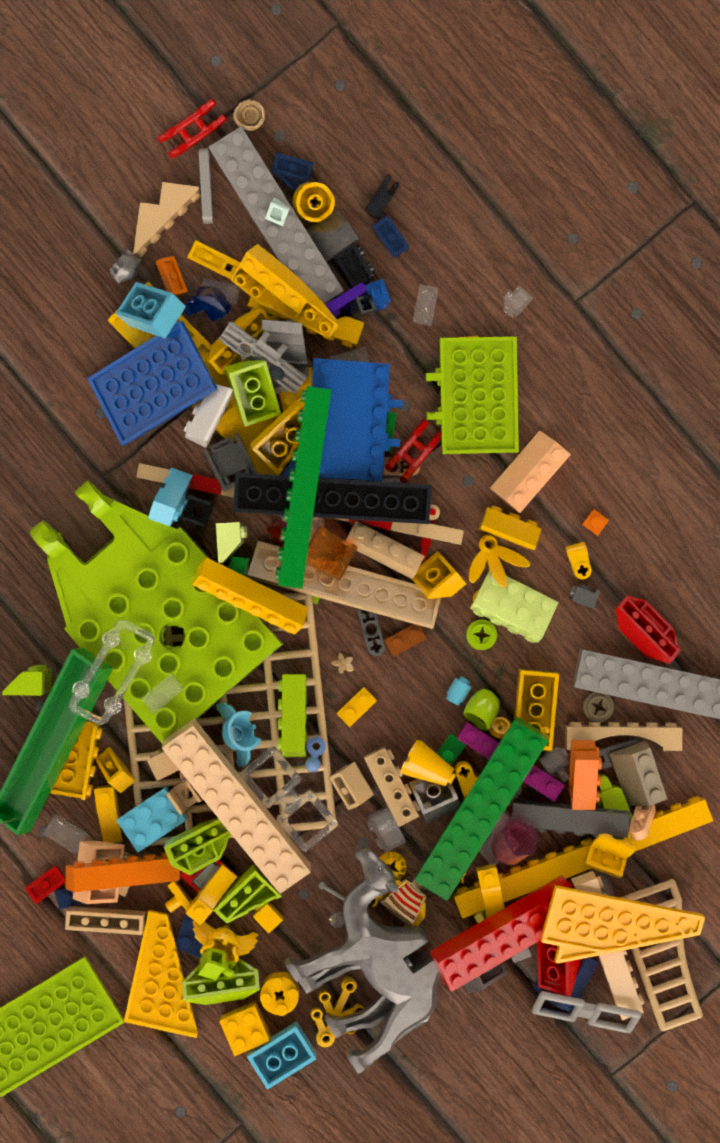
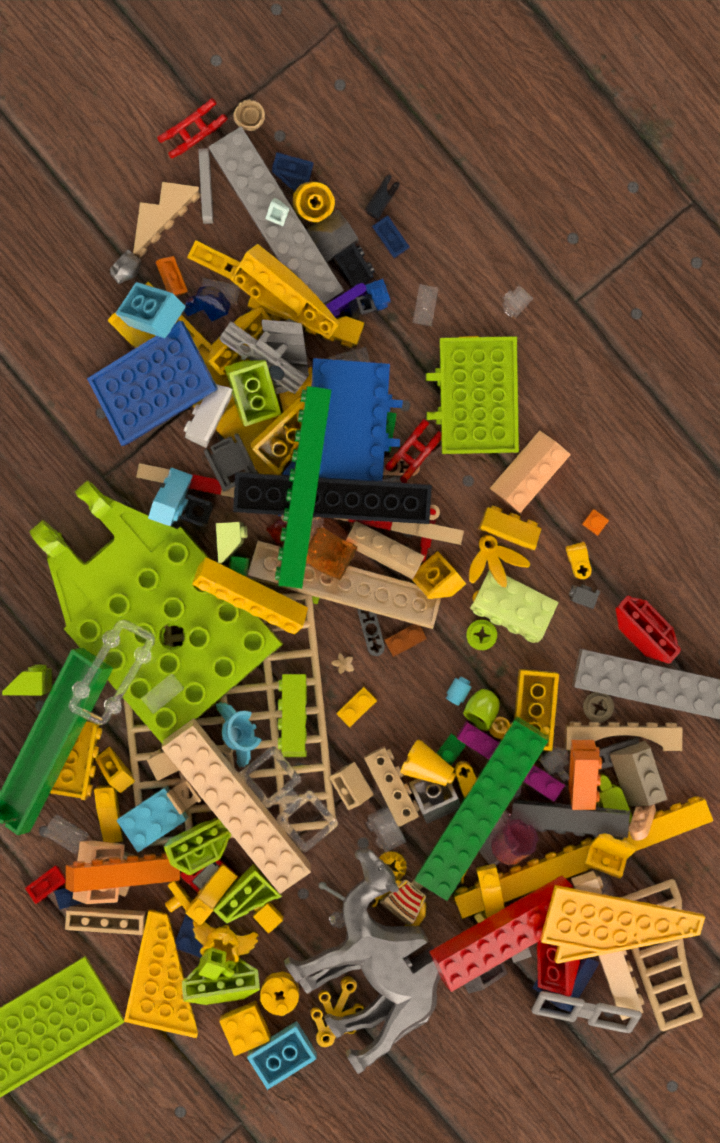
(312, 763): medium blue plate -> none

